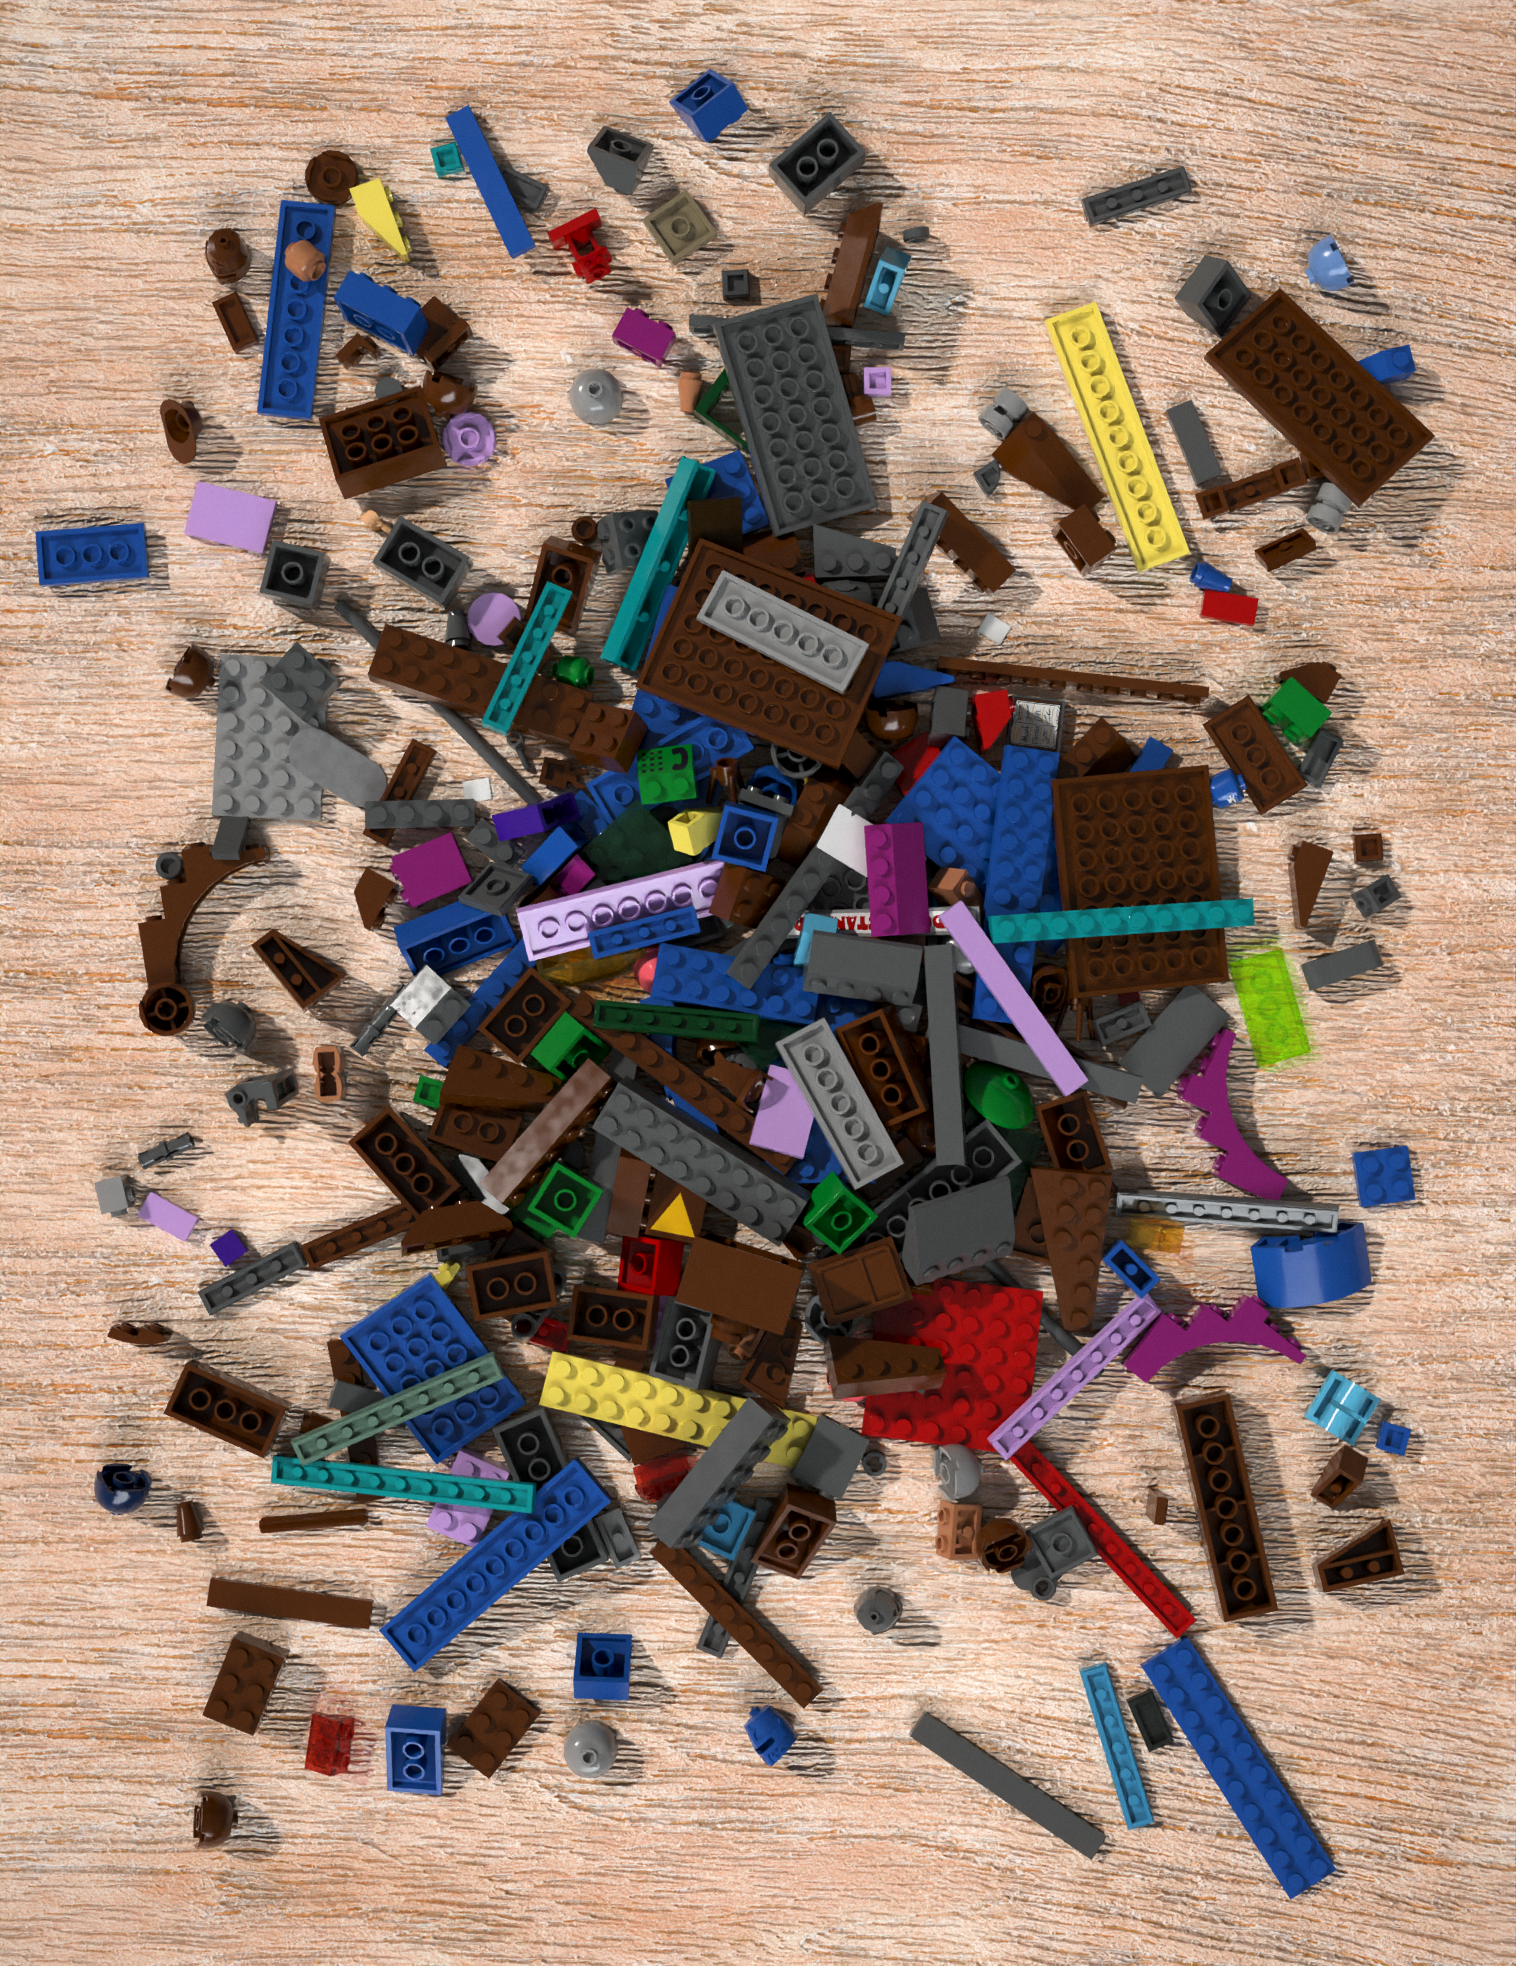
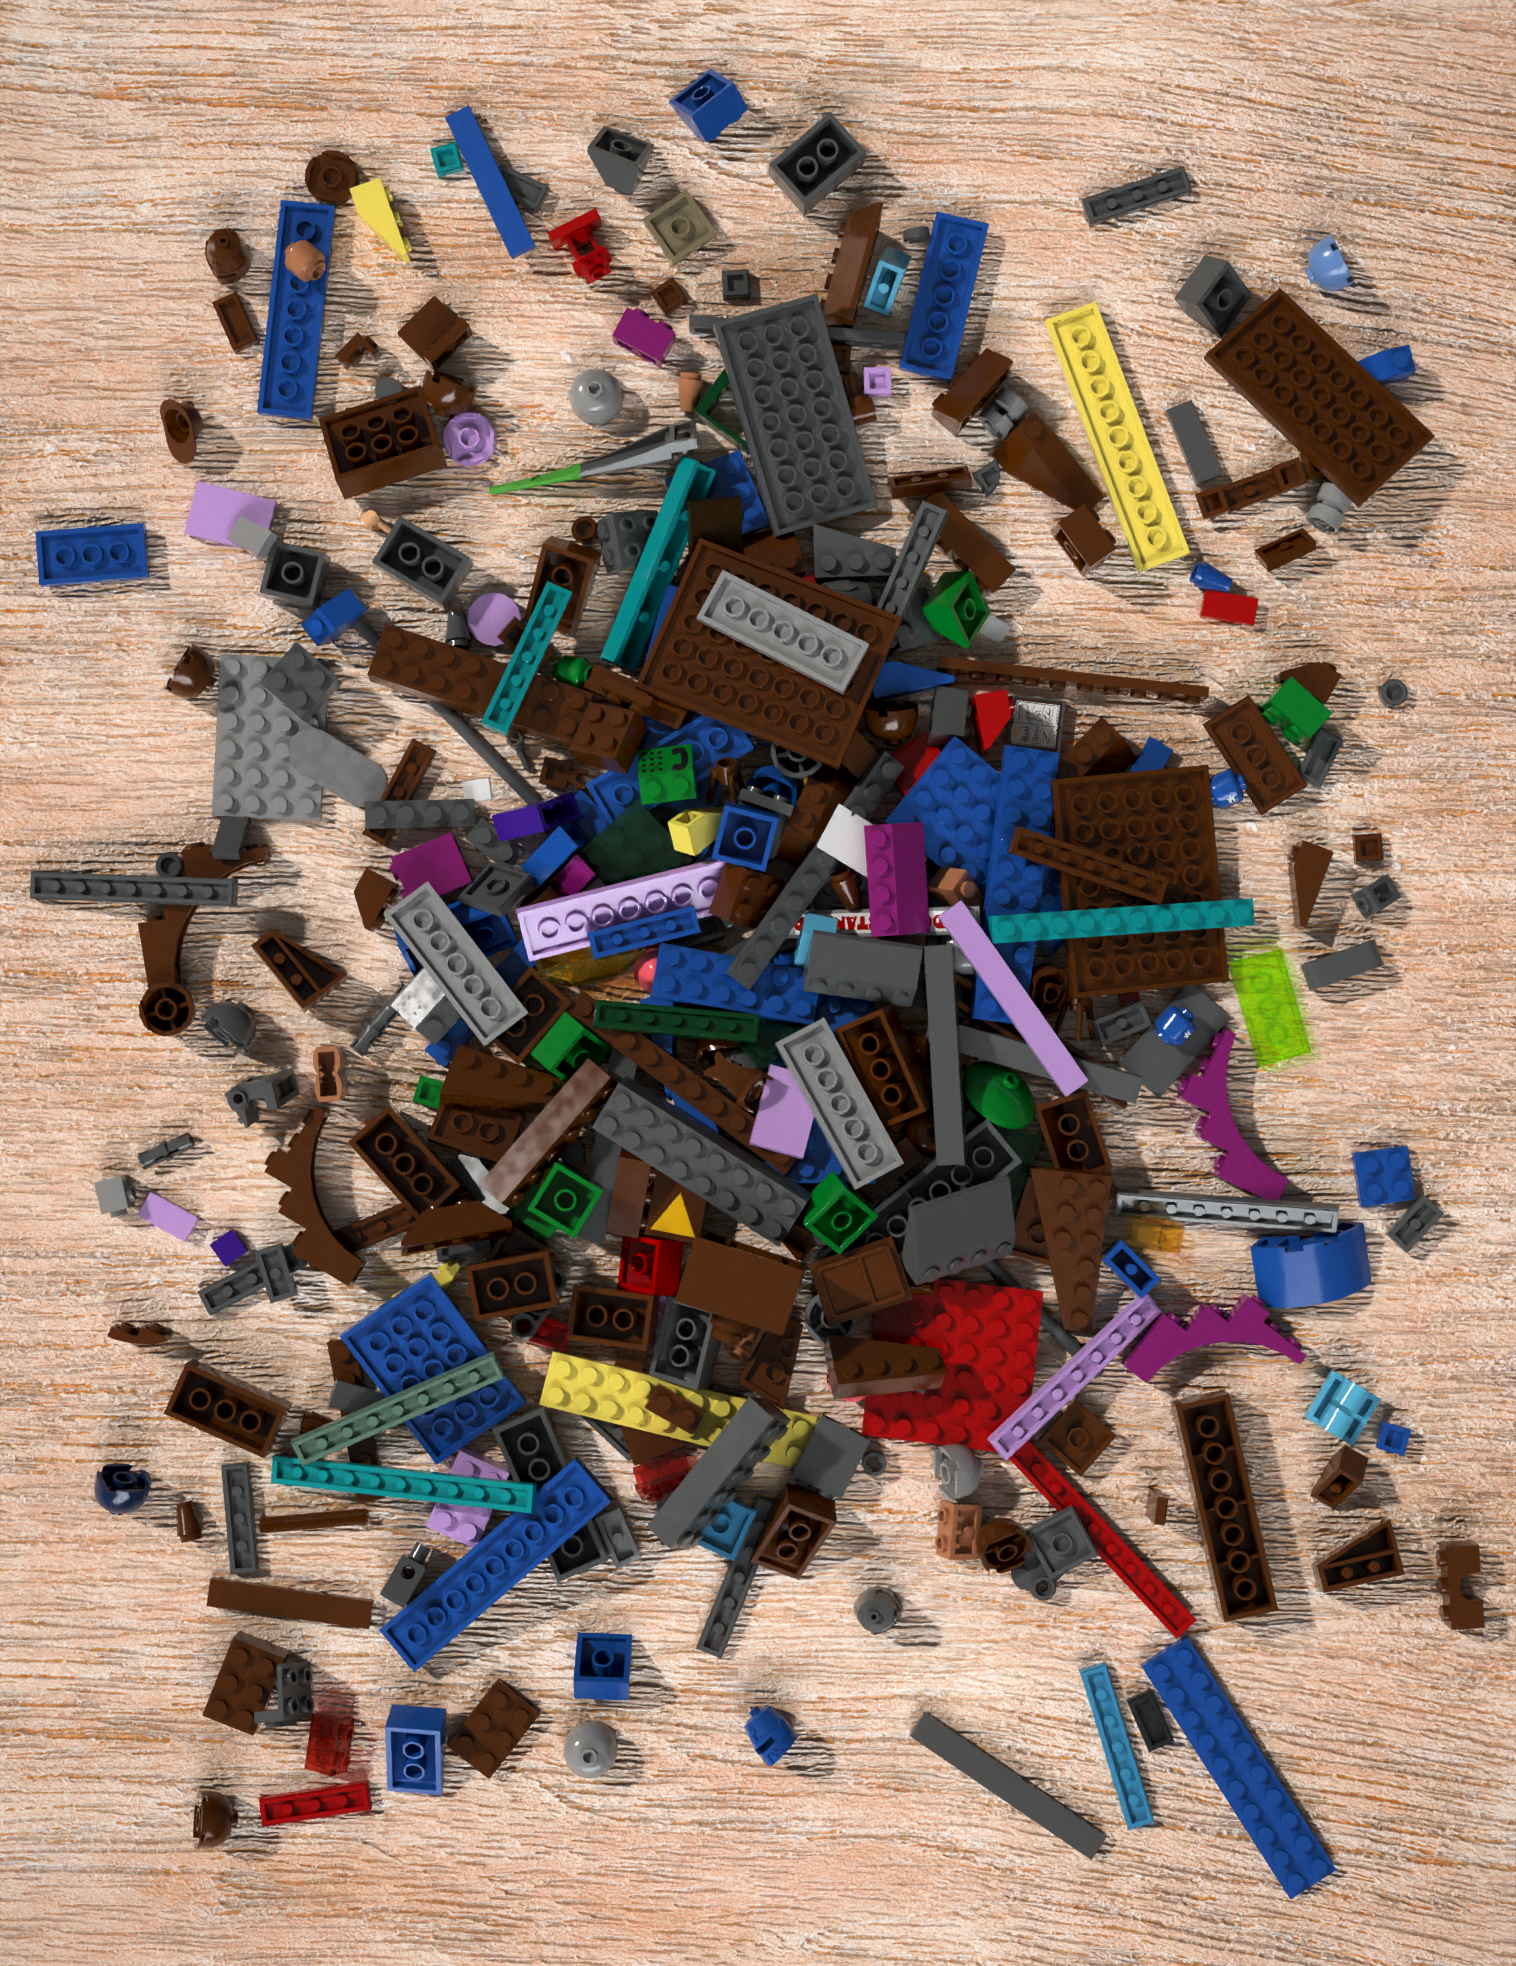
(134, 889): none -> dark grey tile
(240, 1517): none -> dark grey tile
(252, 537): none -> light grey tile
(276, 1273): none -> dark grey plate
(293, 1696): none -> dark grey bracket
(297, 1170): none -> reddish brown arch
(315, 1803): none -> red tile
(334, 617): none -> blue slope
(382, 312): blue brick -> none
(401, 1587): none -> dark grey torso
(456, 963): none -> light grey plate
(622, 691): none -> reddish brown bracket
(646, 452): none -> dark grey plate
(669, 297): none -> reddish brown tile
(675, 1408): none -> reddish brown plate
(738, 1622): reddish brown plate -> none
(846, 887): none -> reddish brown cone
(909, 1016): light grey brick -> none
(929, 482): none -> reddish brown tile
(943, 296): none -> blue plate
(956, 607): none -> green slope
(971, 390): none -> reddish brown slope
(1077, 1437): none -> reddish brown plate
(1087, 865): none -> reddish brown plate
(1175, 1025): none -> blue head
(1393, 693): none -> dark grey tile
(1414, 1223): none -> dark grey plate
(1456, 1561): none -> reddish brown arch

